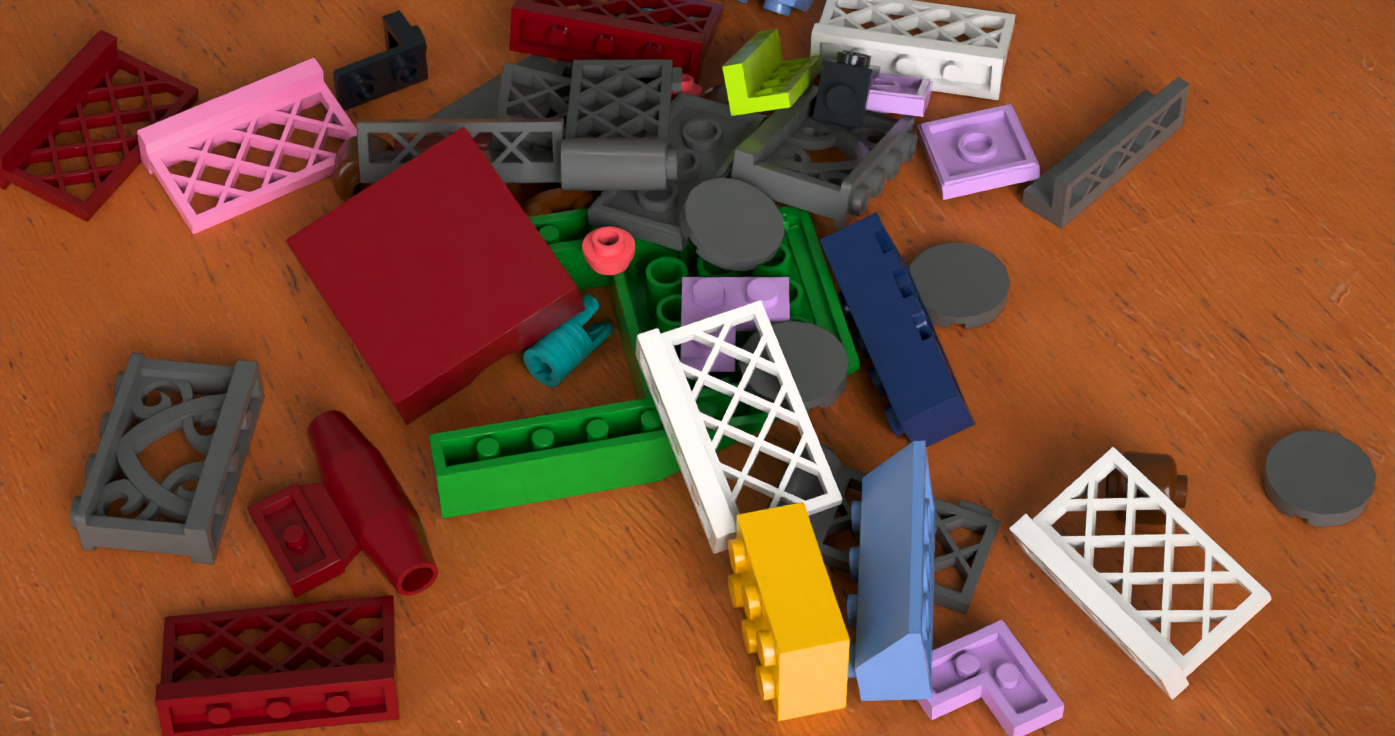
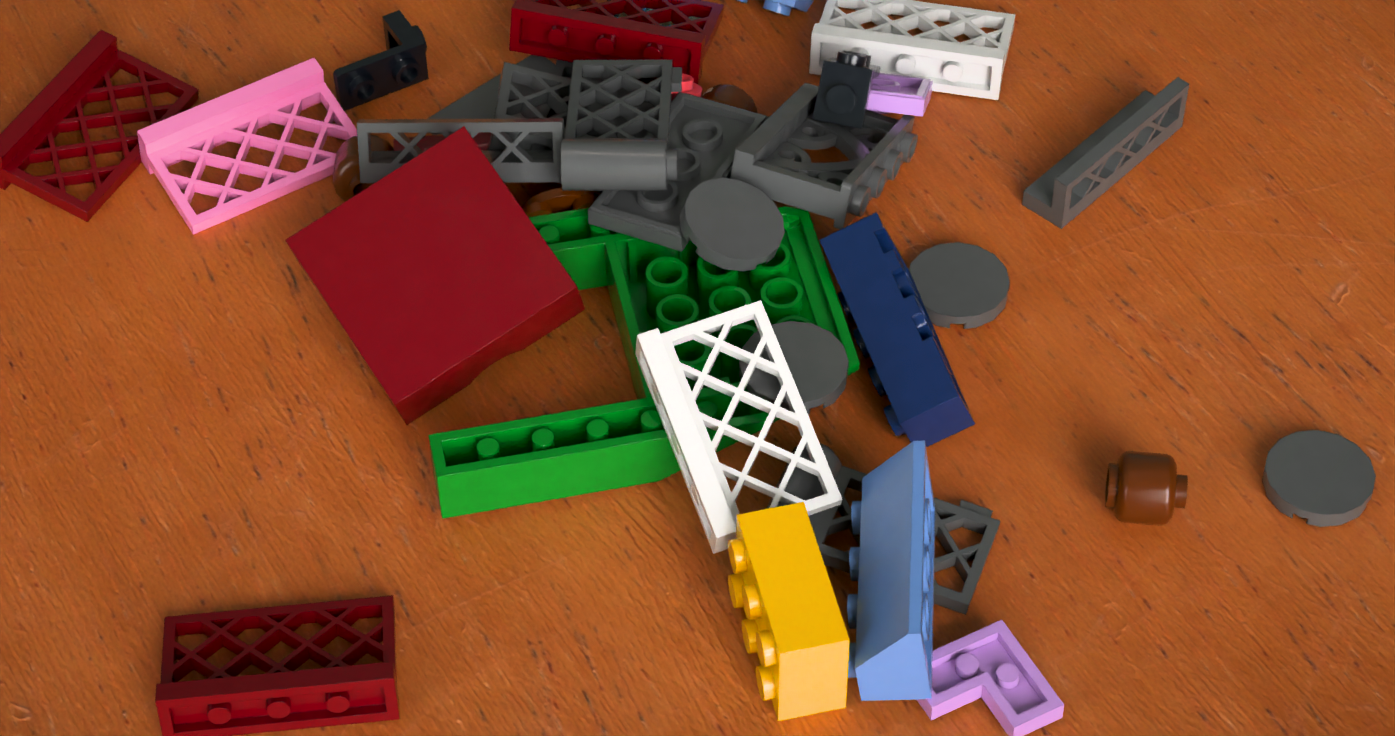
(203, 513): dark grey fence -> none
(355, 509): dark red plate -> none
(567, 346): teal hinge -> none
(608, 250): coral plate -> none
(715, 295): lavender plate -> none
(761, 79): lime fence -> none
(978, 151): lavender plate -> none
(1114, 611): white fence -> none

